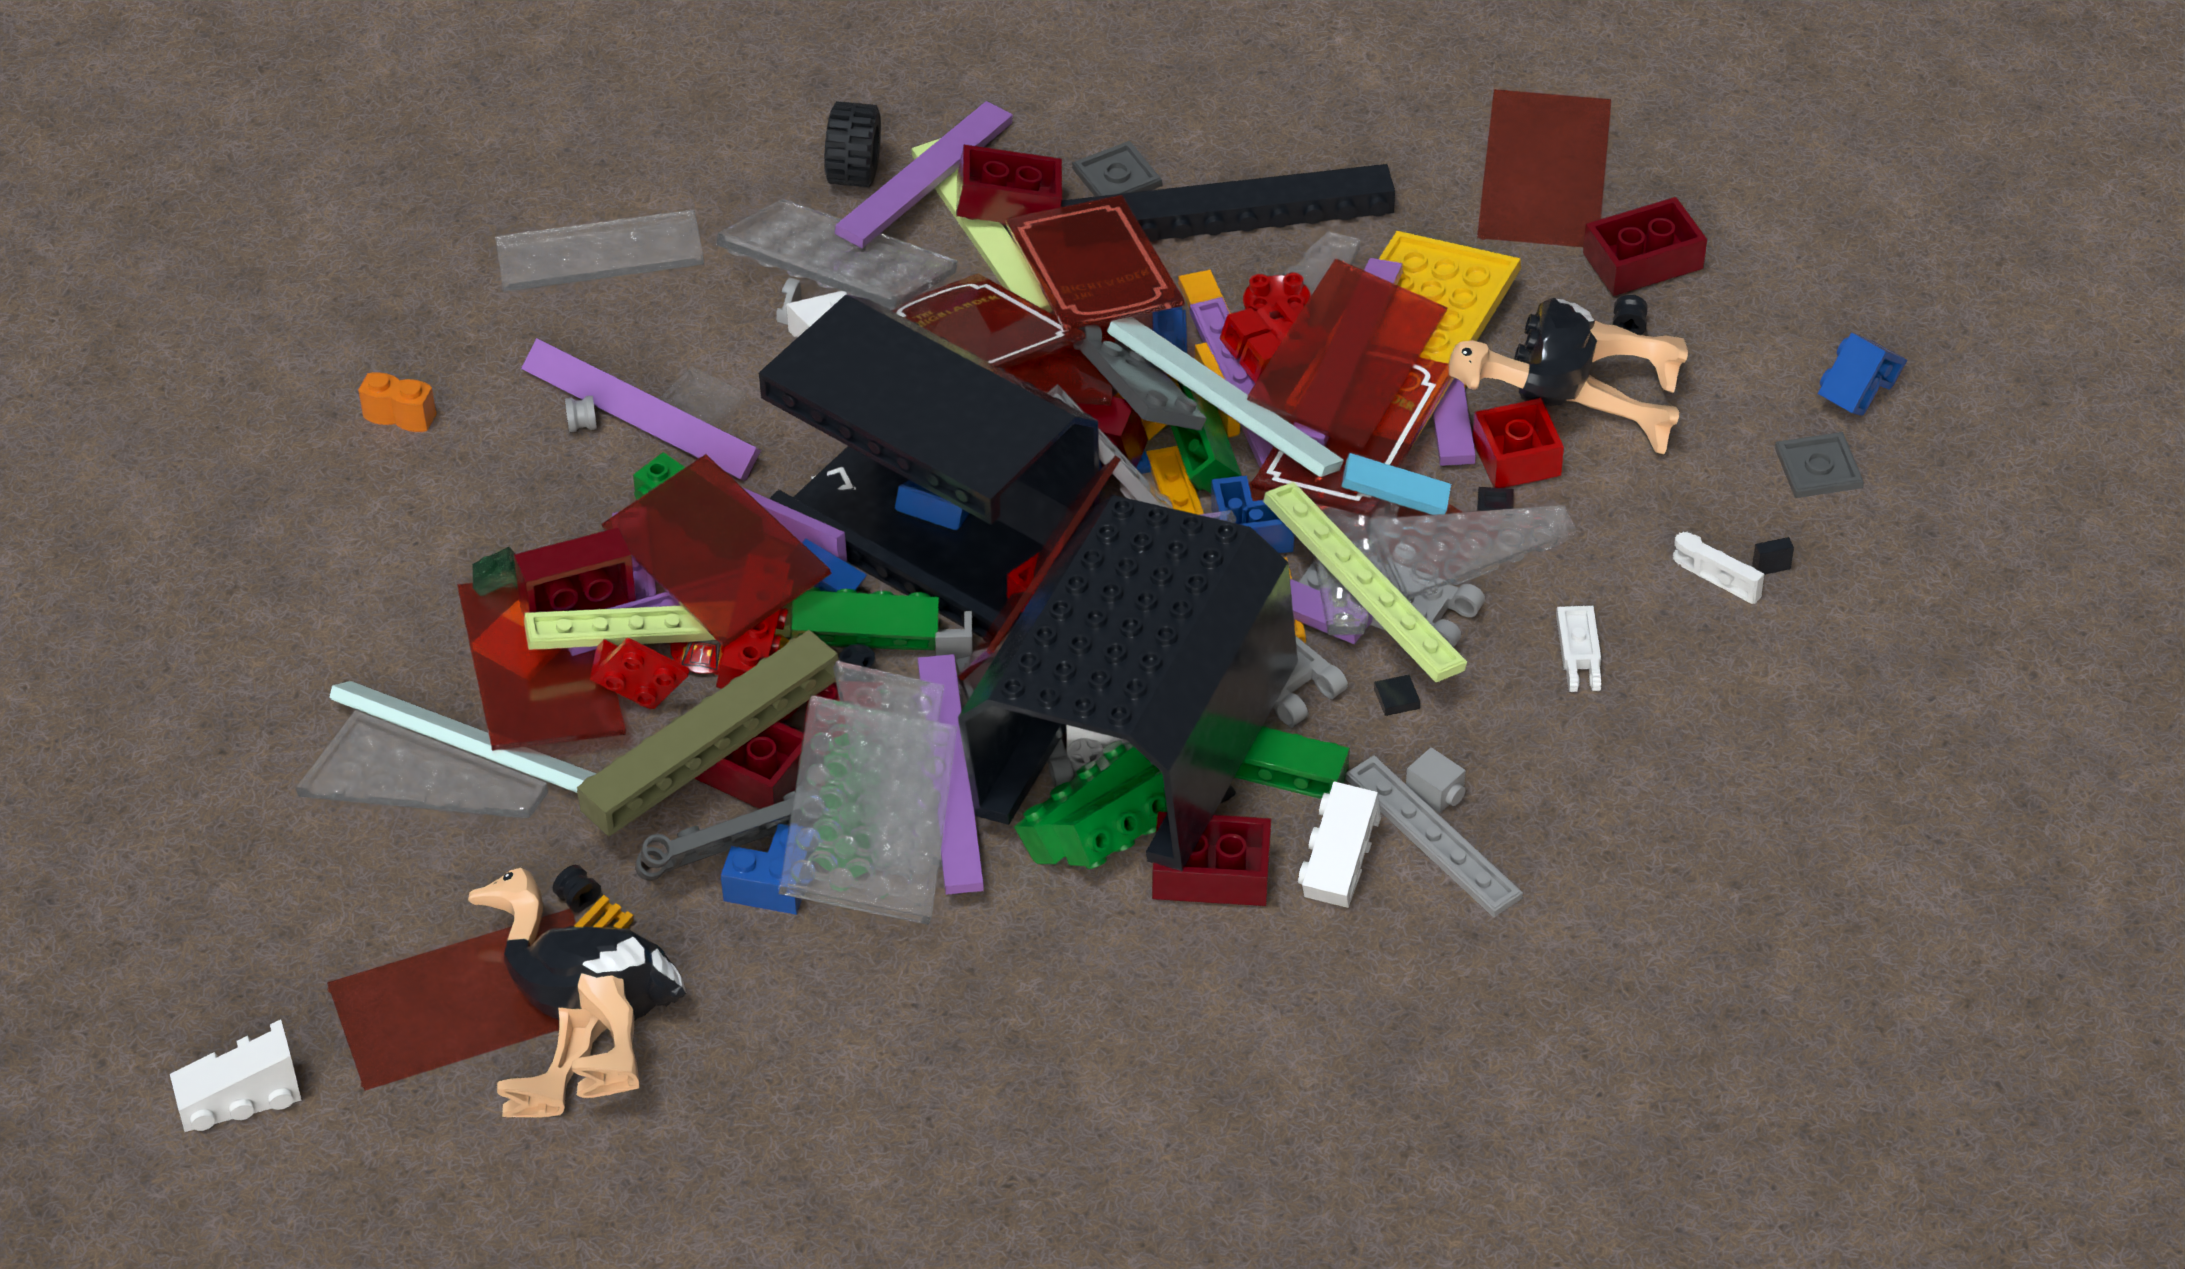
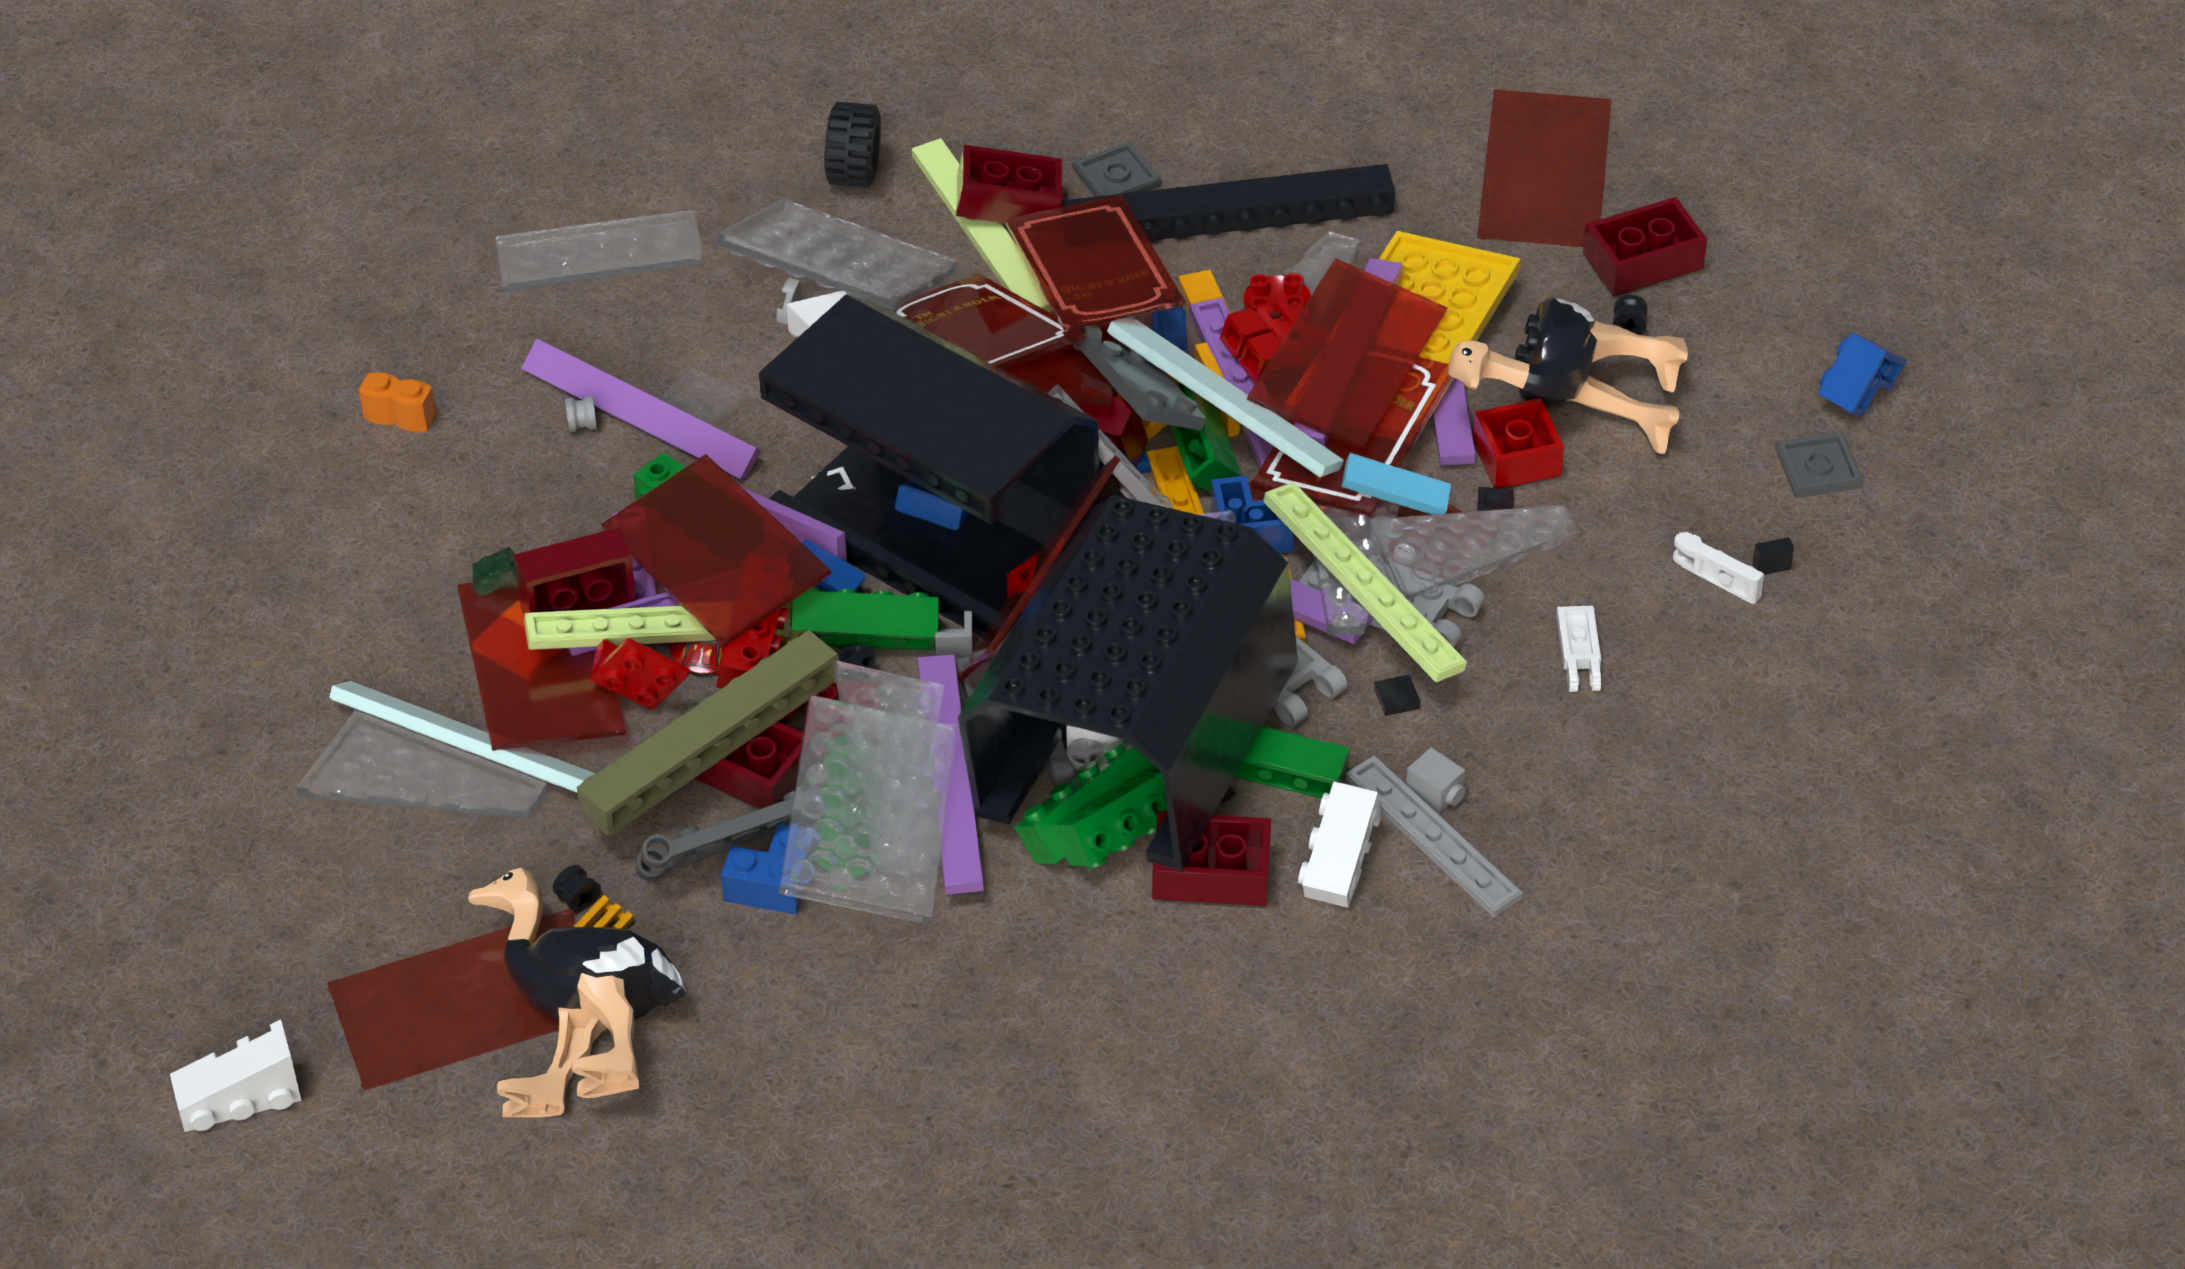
(921, 175): medium lavender tile -> none

